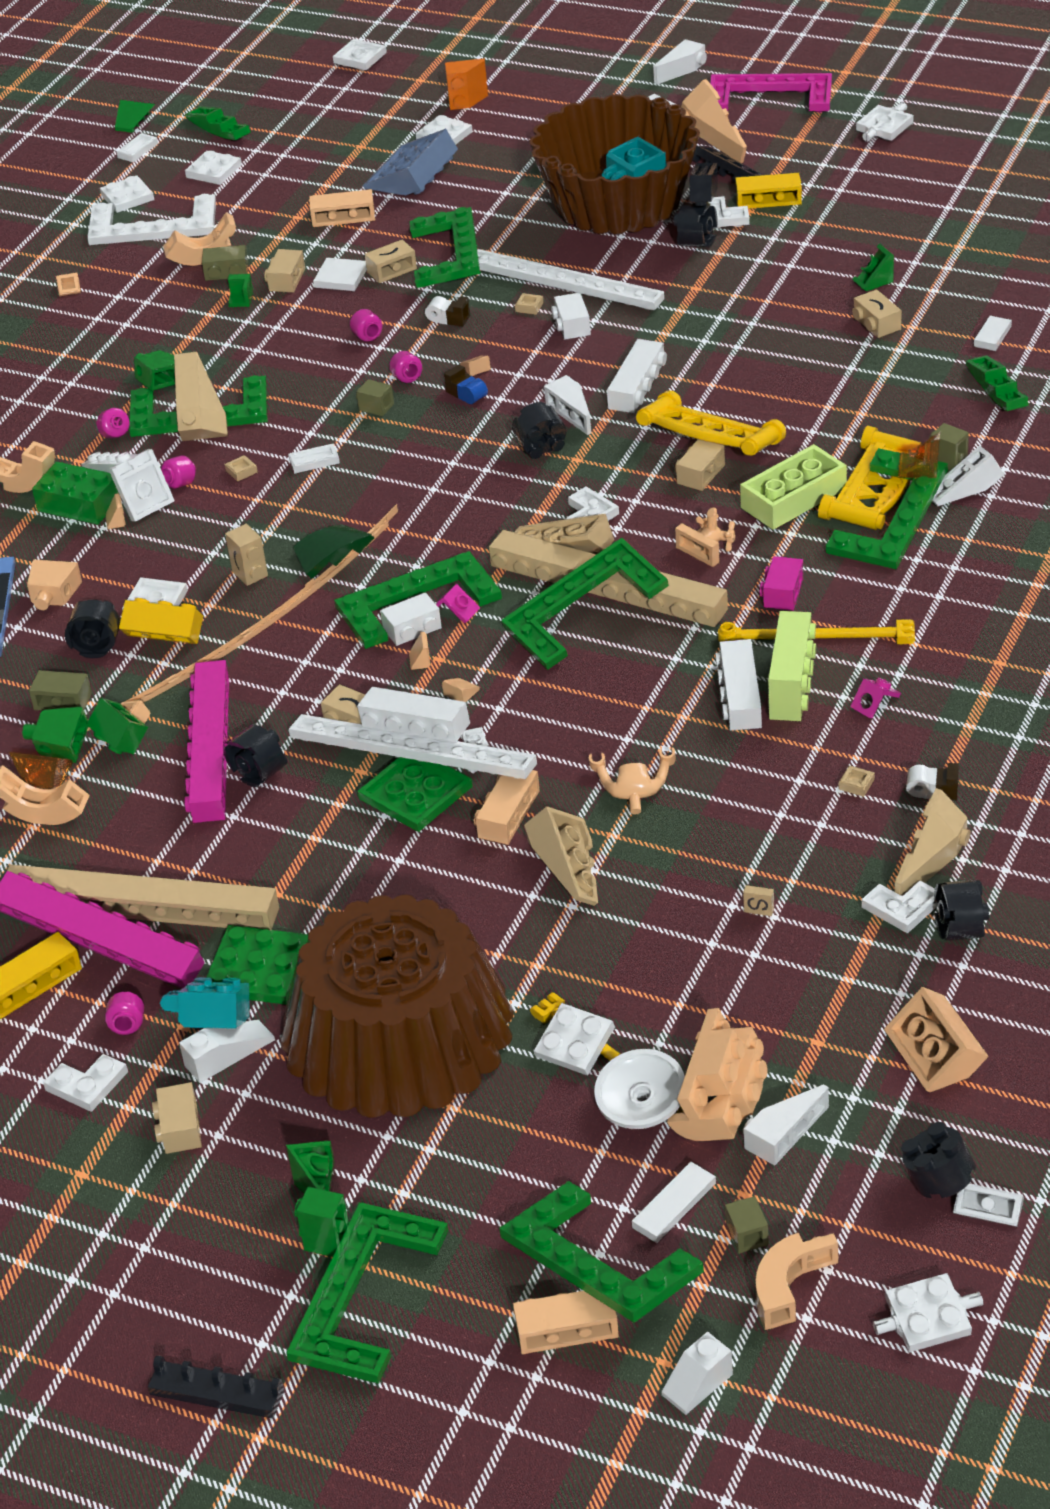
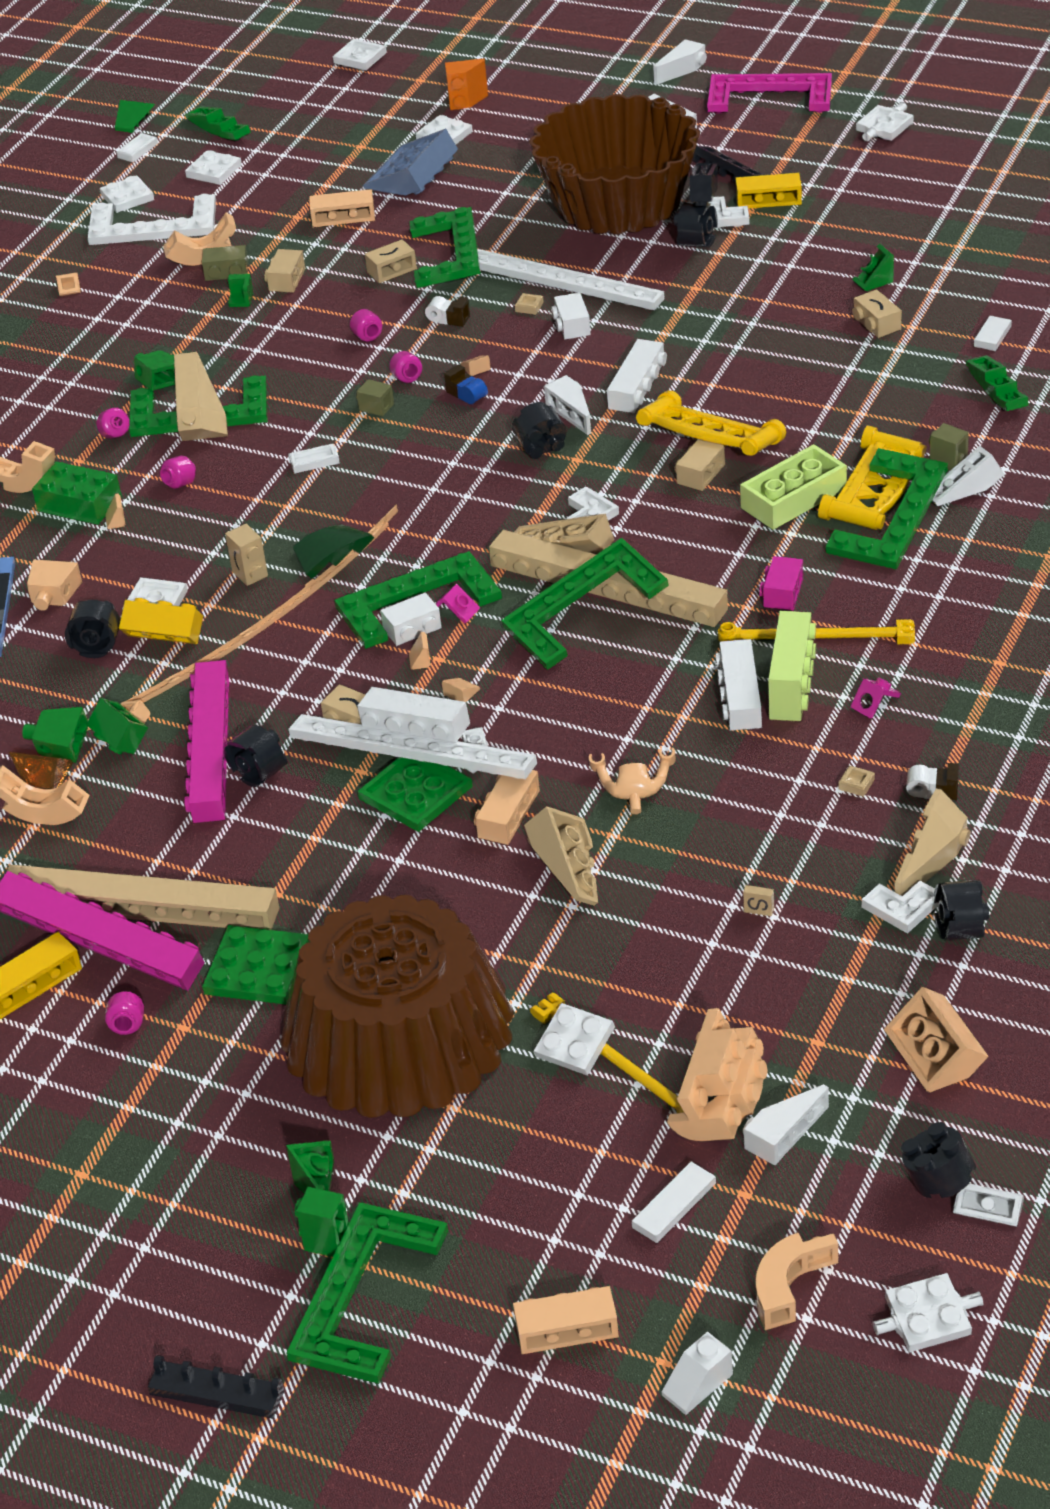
(60, 690): olive brick -> none
(89, 1087): white plate -> none
(136, 479): white bracket -> none
(178, 1118): tan brick -> none
(210, 1003): teal hinge -> none
(218, 1048): white slope -> none
(241, 468): tan tile -> none
(340, 274): white tile -> none
(632, 1299): green plate -> none
(633, 159): teal hinge -> none
(637, 1077): white dish -> none
(704, 542): light nougat piece -> none
(713, 121): light nougat wedge -> none
(746, 1224): olive brick -> none
(920, 460): clear orange slope -> none

